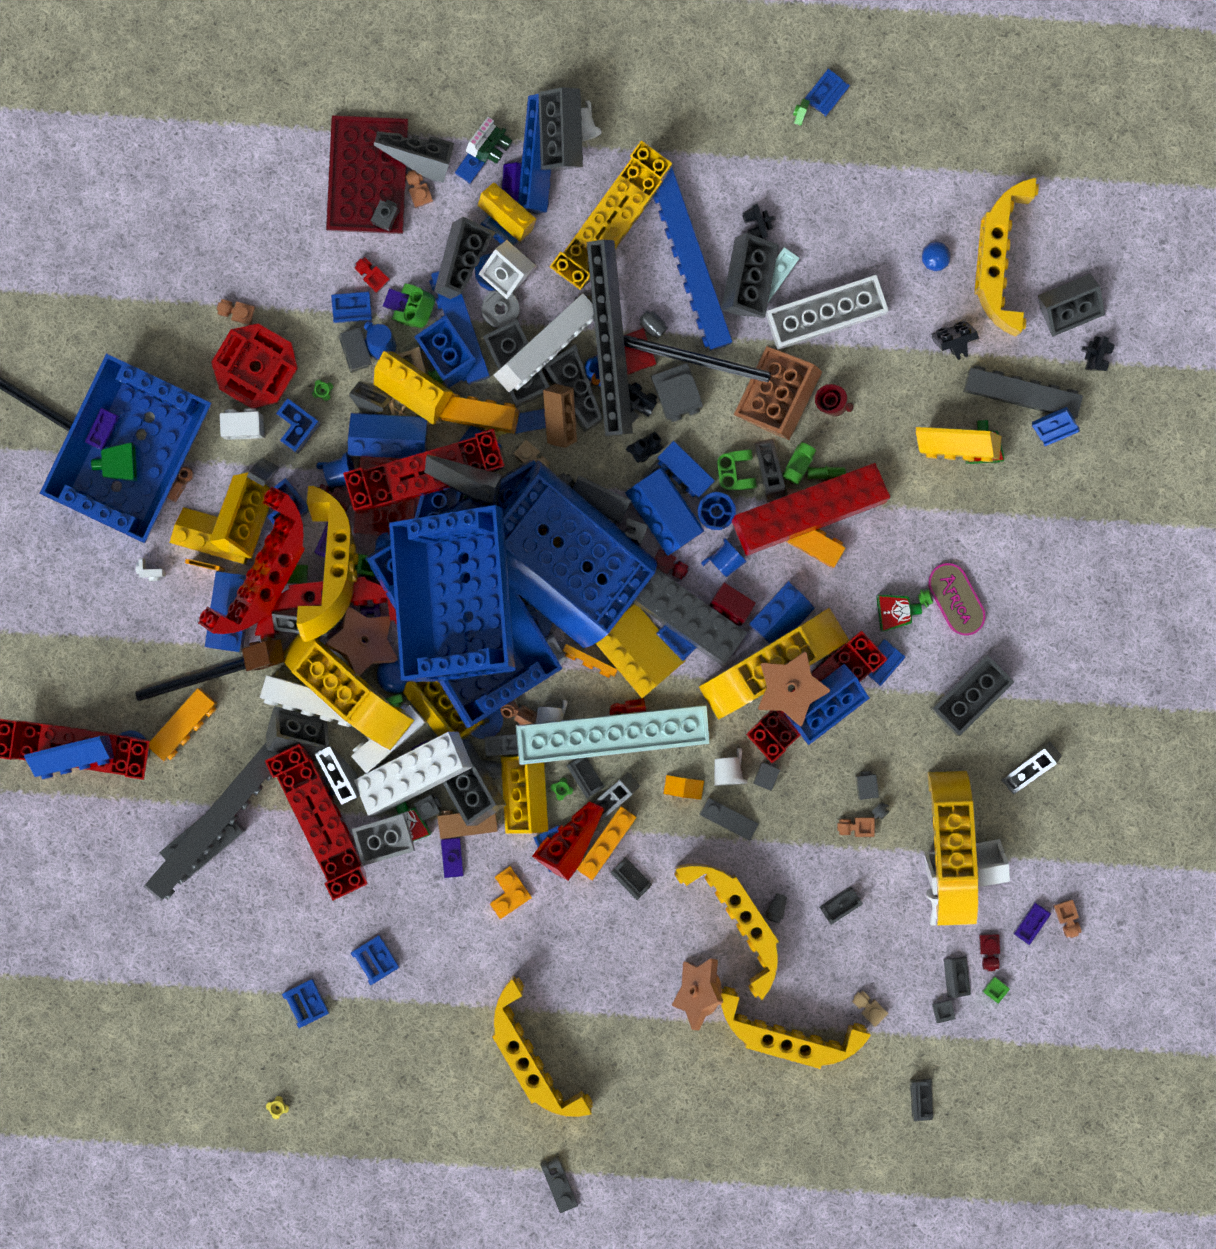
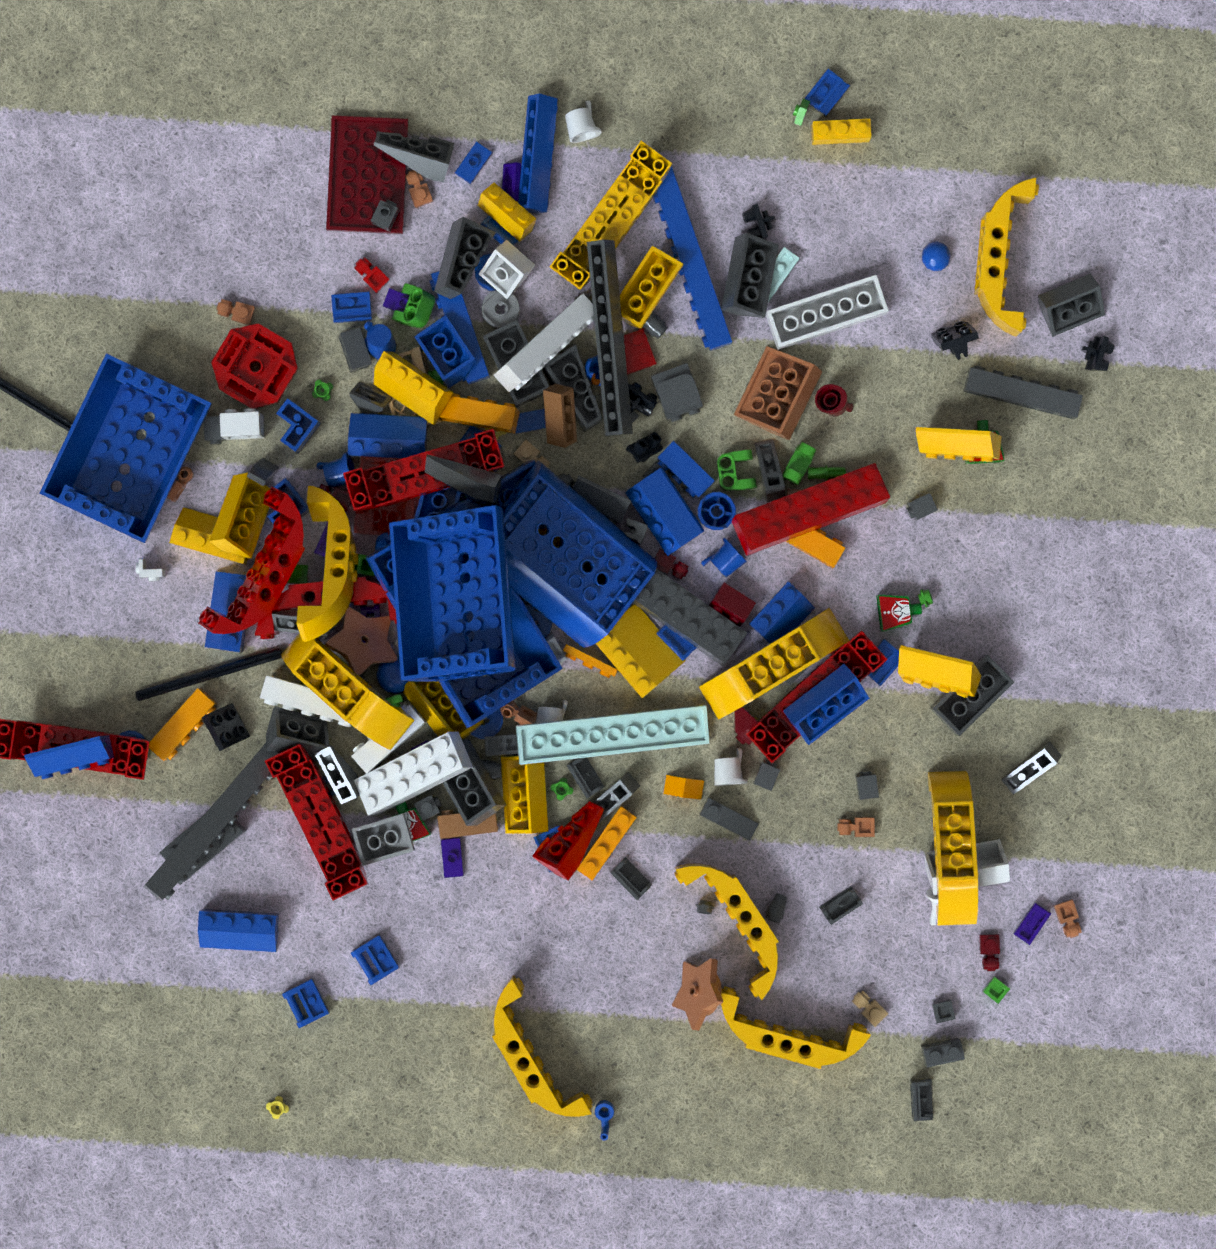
(102, 429): dark purple plate -> none
(117, 462): green torso -> none
(204, 565): light orange piece -> none
(212, 430): none -> dark grey brick
(225, 726): none -> black plate
(238, 930): none -> blue slope
(263, 654): reddish brown brick -> none
(486, 140): dark green hips -> none
(514, 894): light orange plate -> none
(559, 1185): dark grey plate -> none
(560, 129): dark grey brick -> none
(604, 1116): none -> blue plate
(630, 706): red plate -> none
(647, 286): none -> yellow slope
(696, 358): black axle -> none
(704, 907): none -> dark grey plate
(742, 724): none -> dark red slope
(778, 679): nougat plate -> none
(841, 131): none -> yellow brick
(881, 810): dark grey plate -> none
(921, 507): none -> dark grey brick
(938, 671): none -> yellow slope
(942, 1052): none -> dark grey brick
(956, 599): dark tan tile -> none
(957, 977): dark grey slope -> none
(1055, 426): blue plate -> none

